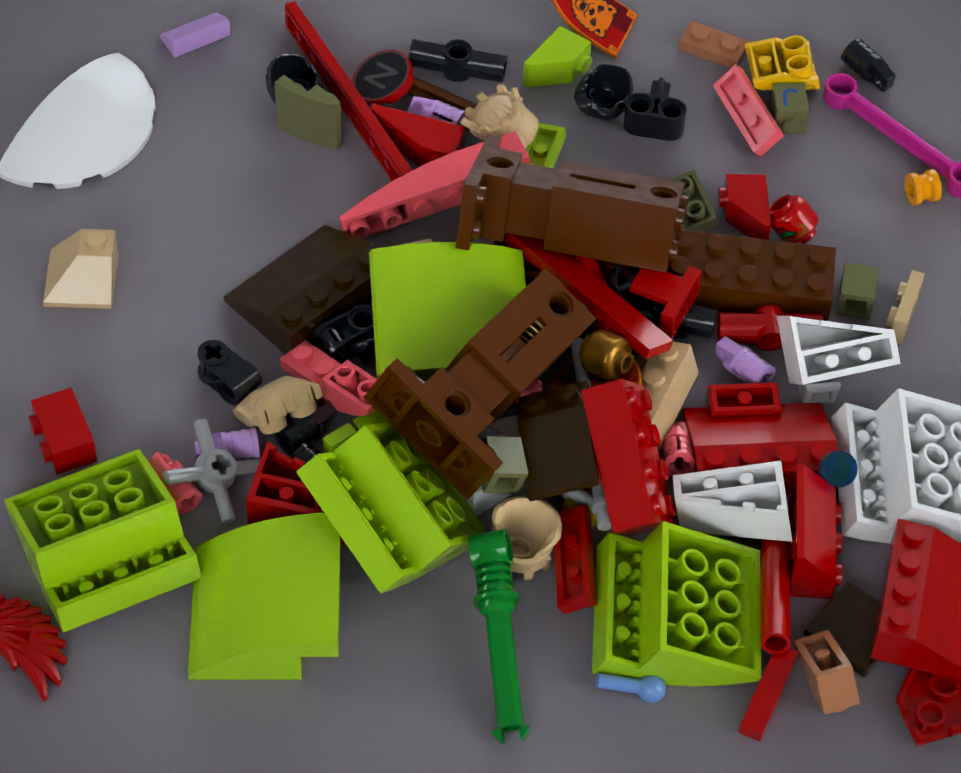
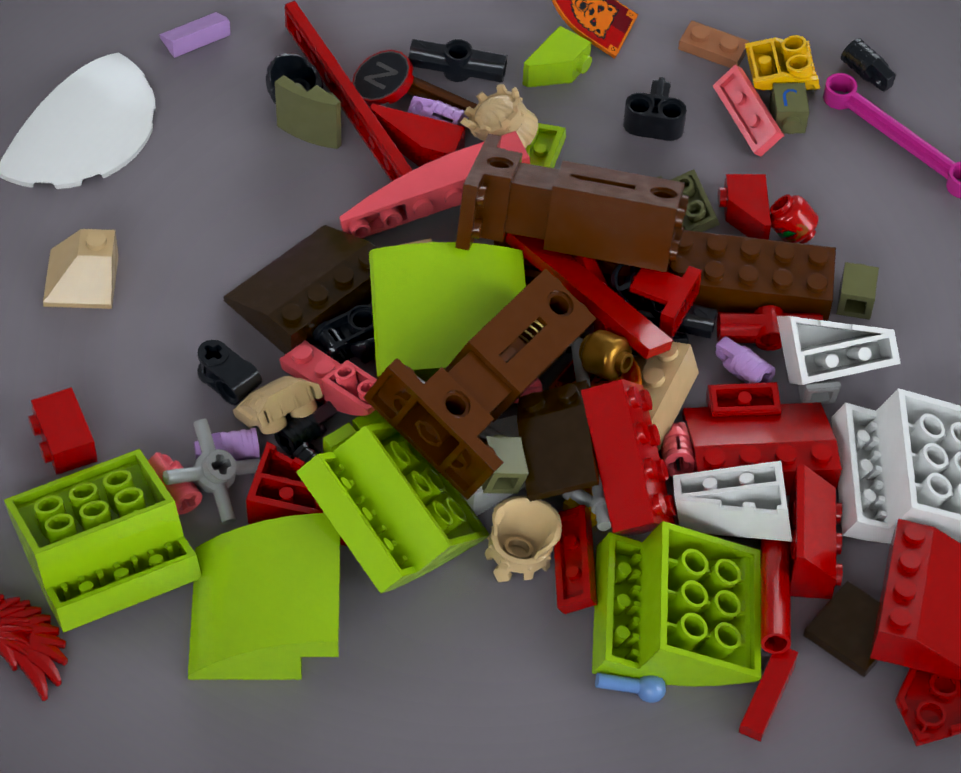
(496, 600): green piece -> none
(604, 91): black hair -> none
(827, 672): nougat slope -> none
(838, 468): tile -> none
(907, 296): tan plate -> none
(923, 187): light orange wheel -> none

